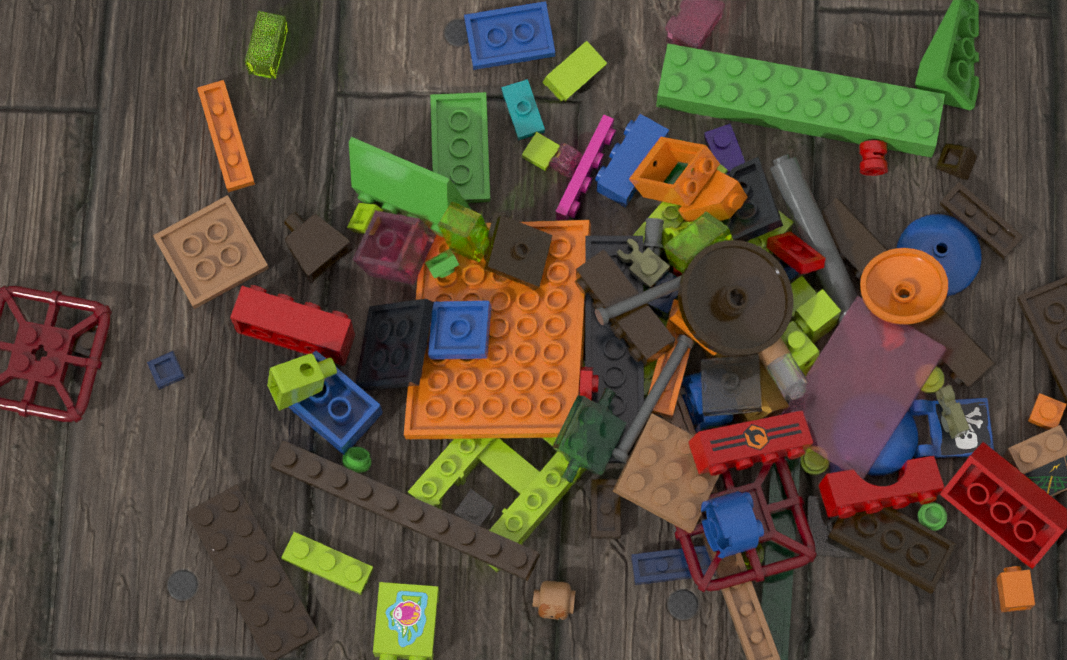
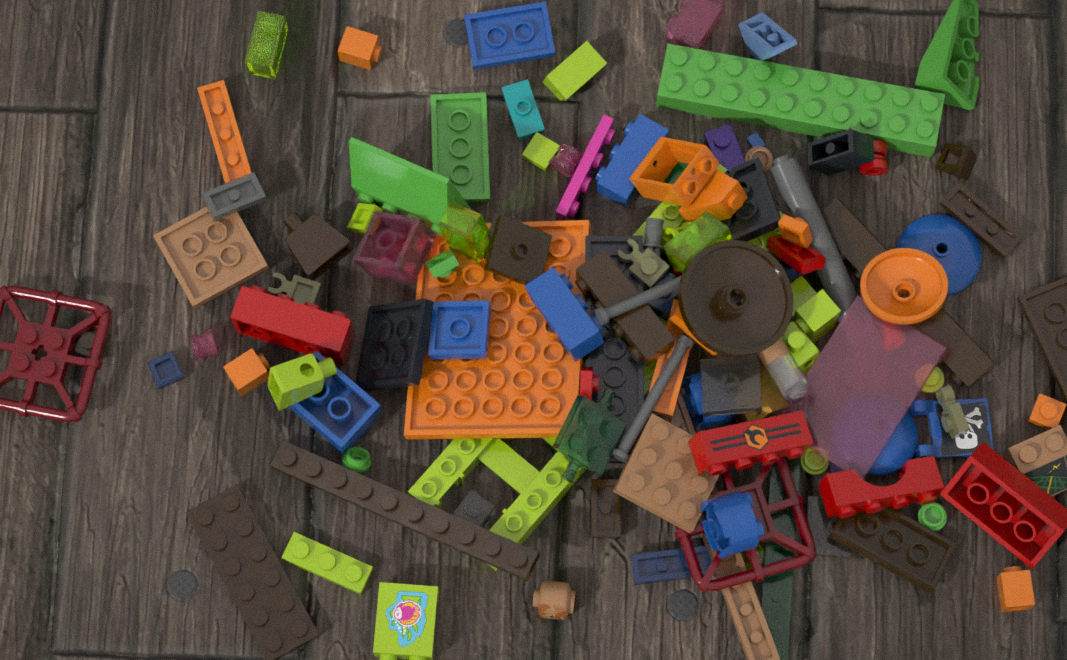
(204, 345): none -> clear pink wheel
(233, 196): none -> dark grey plate
(247, 371): none -> orange brick
(300, 288): none -> olive plate
(359, 48): none -> orange brick
(565, 313): none -> blue brick
(755, 140): none -> blue piece
(764, 155): none -> medium nougat plate
(765, 37): none -> medium blue slope
(795, 231): none -> orange plate
(840, 152): none -> black brick

